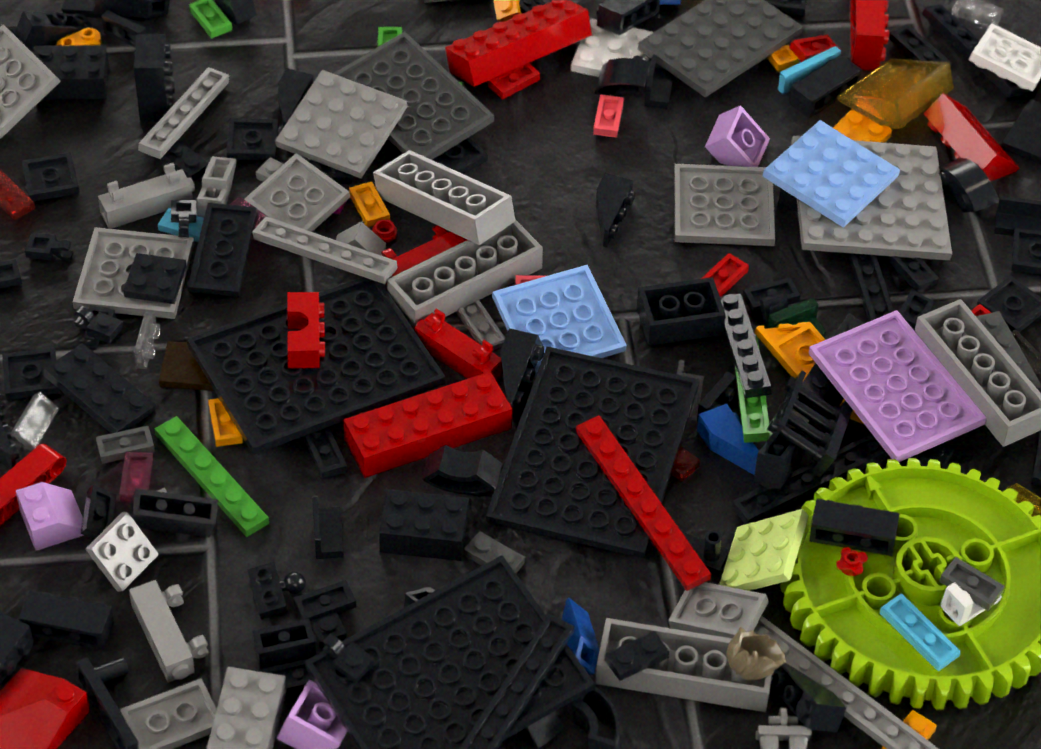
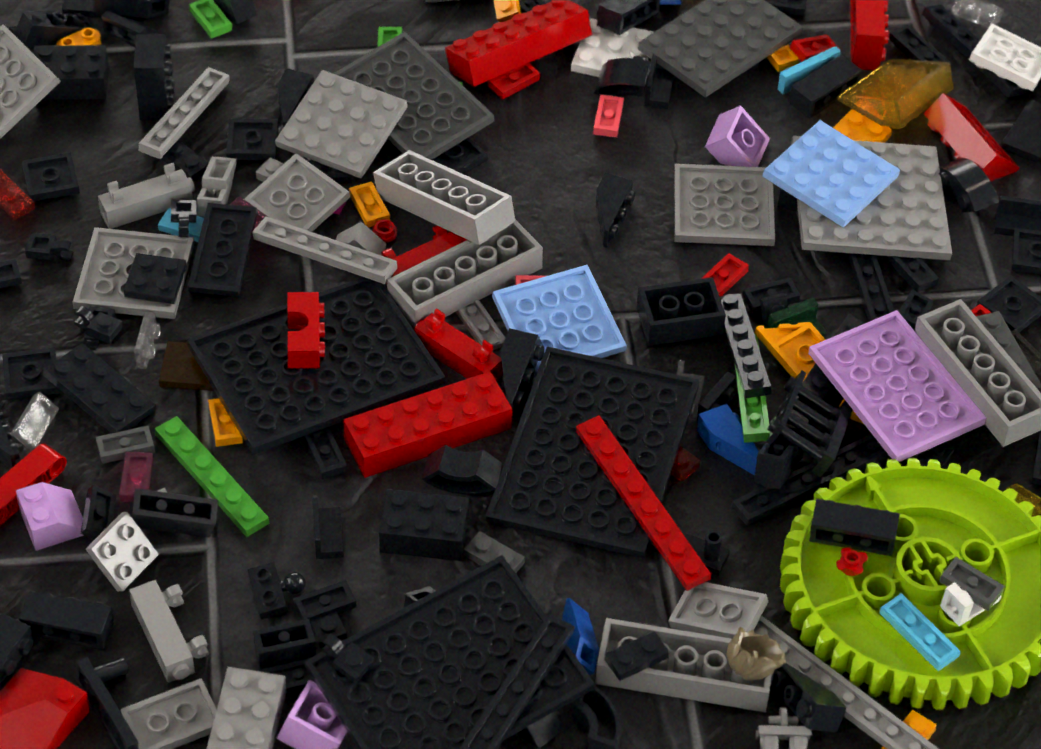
(764, 551): yellowish green plate -> none

